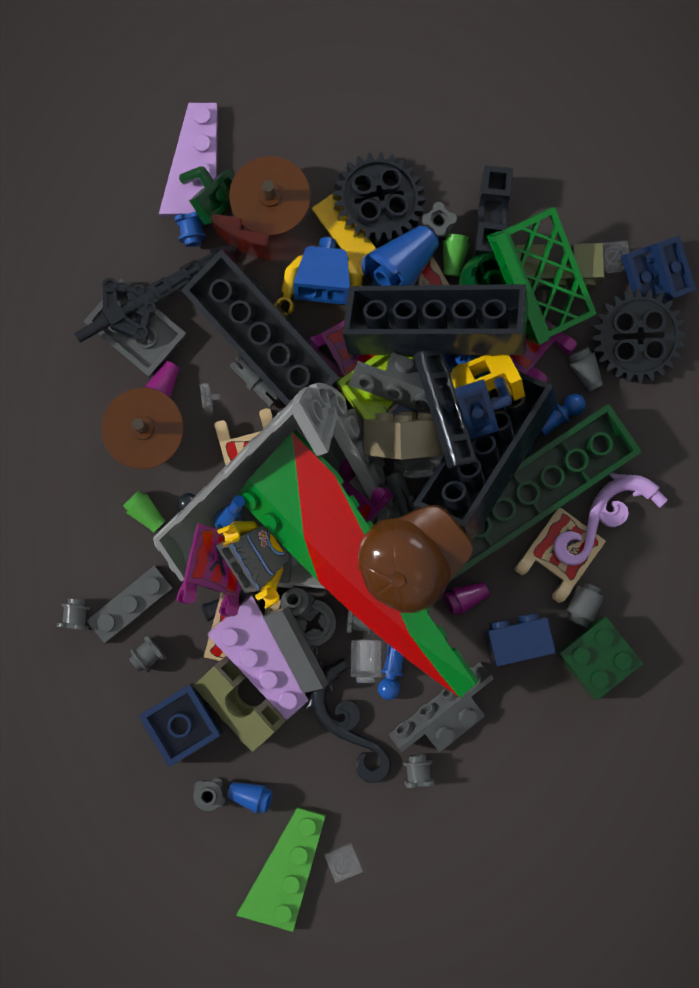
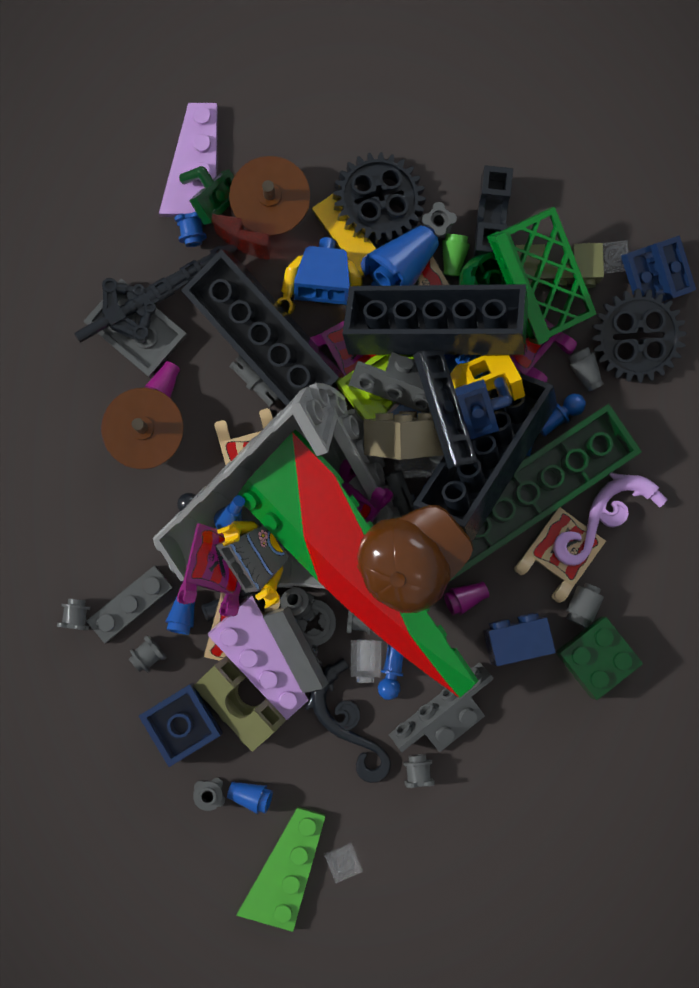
(144, 511): bright green cone -> none
(181, 618): none -> blue cone
(207, 399): clear piece -> none

